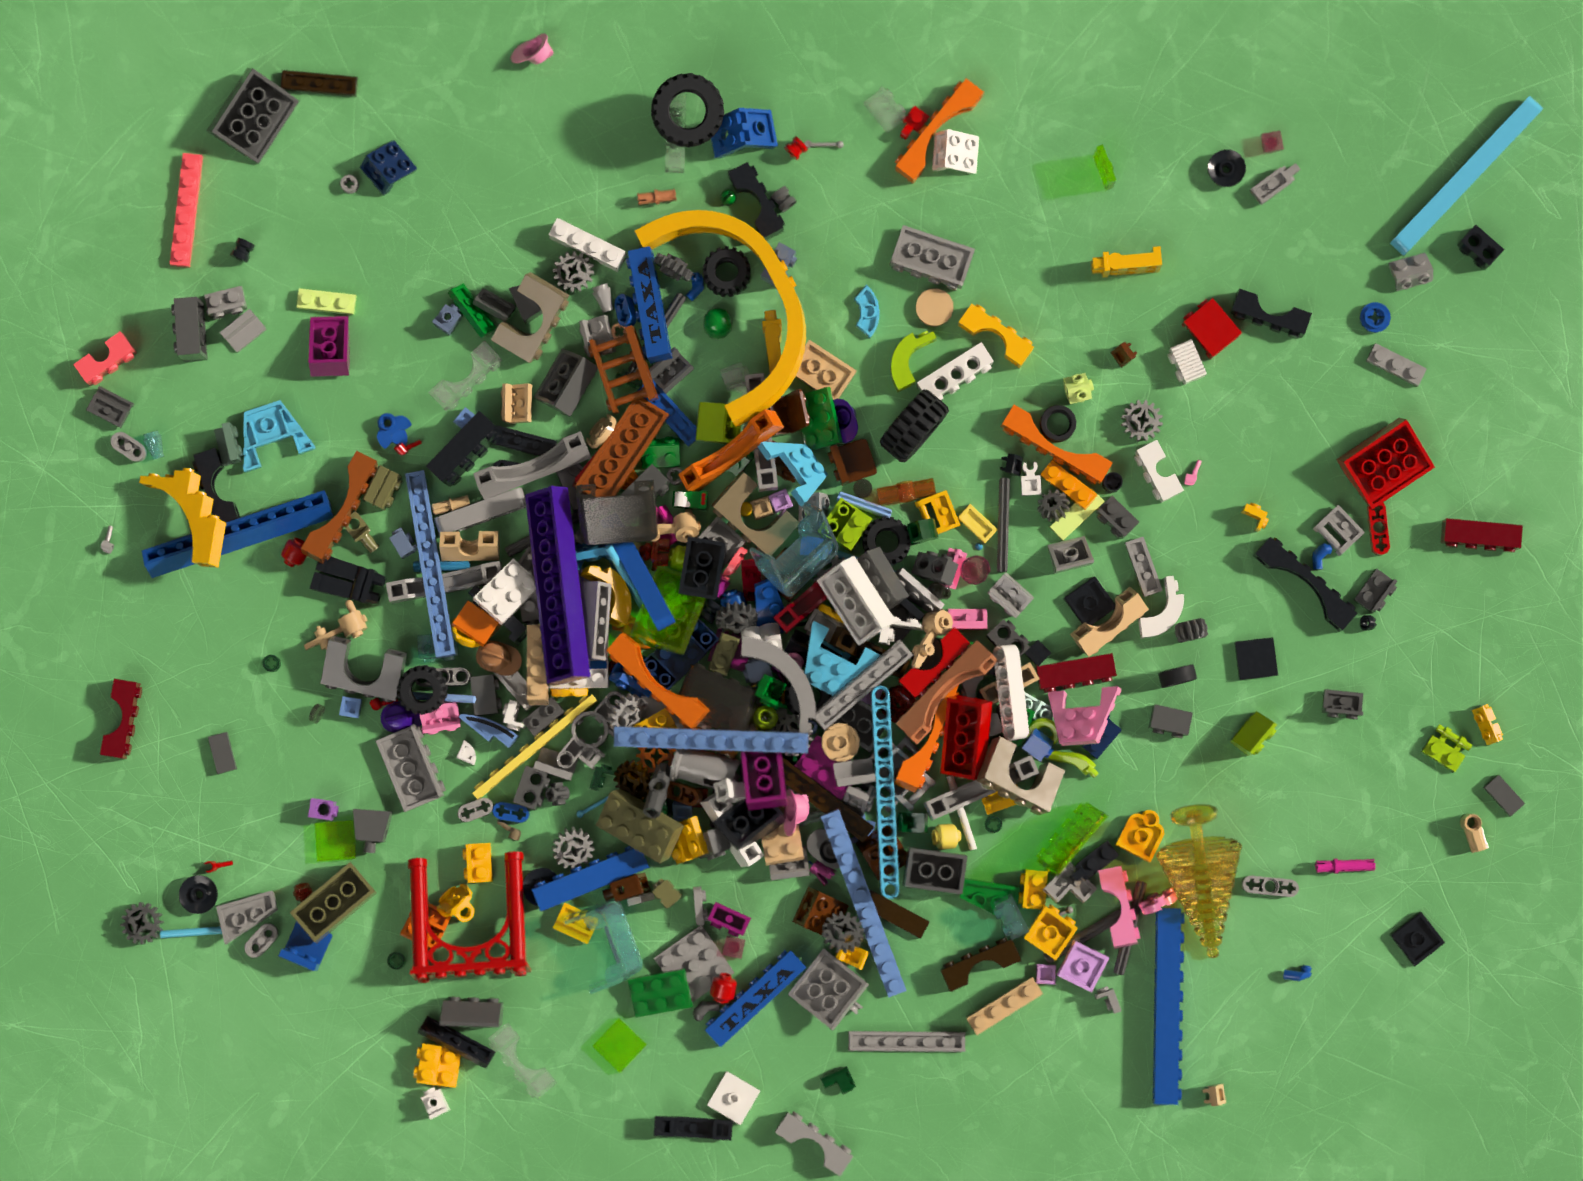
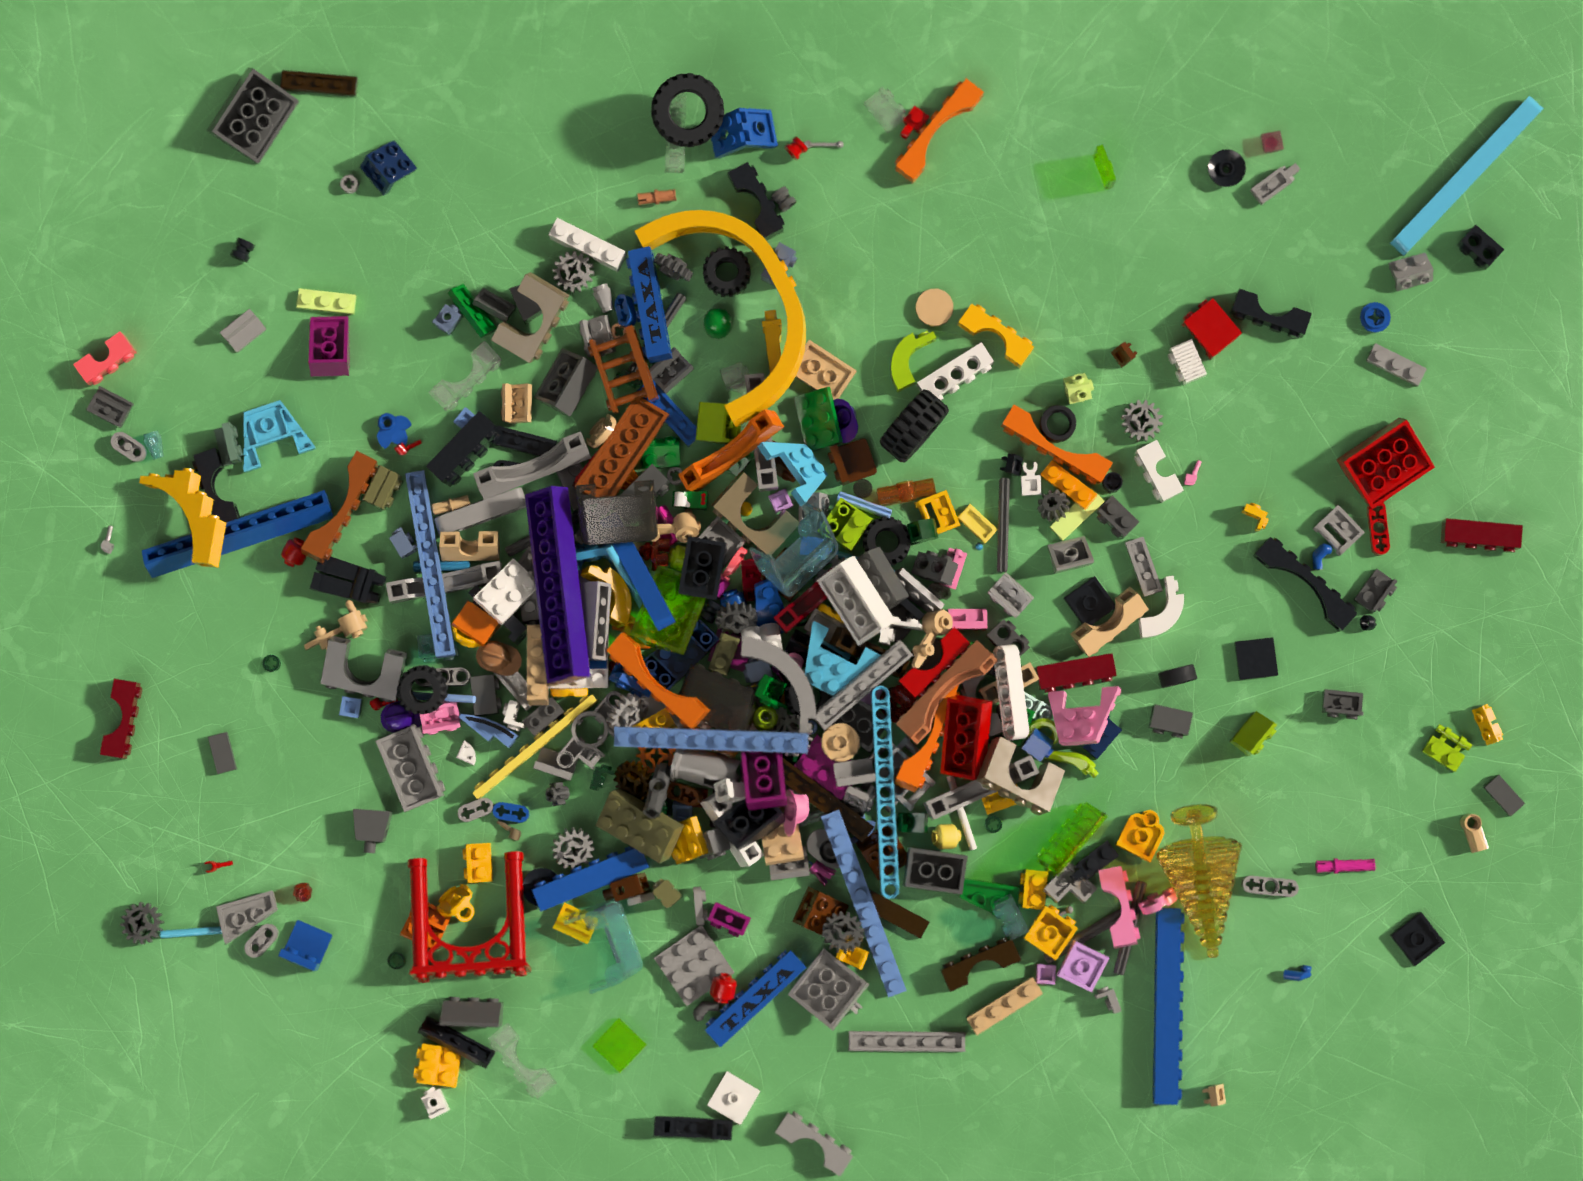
(186, 210): coral plate -> none
(188, 894): black dish -> none
(189, 329): dark grey brick -> none
(225, 302): light grey bracket -> none
(314, 809): medium lavender brick -> none
(316, 713): clear smoke tile -> none
(333, 902): olive brick -> none
(335, 840): clear neon green plate -> none
(362, 533): olive bracket -> none
(526, 786): dark grey brick -> none
(534, 50): bright pink piece -> none
(580, 813): medium azure hinge -> none
(660, 993): green plate -> none
(697, 286): blue arm -> none
(730, 200): green hinge -> none
(734, 947): clear pink plate -> none
(761, 508): tan tile -> none
(792, 412): reddish brown bracket -> none
(841, 1077): dark green piece -> none
(868, 311): medium azure tile -> none
(931, 258): light grey bracket -> none
(955, 151): white bracket -> none
(975, 569): clear pink hair -> none
(1037, 653): black tile -> none
(1127, 264): yellow hips -> none
(1191, 630): dark grey gear -> none

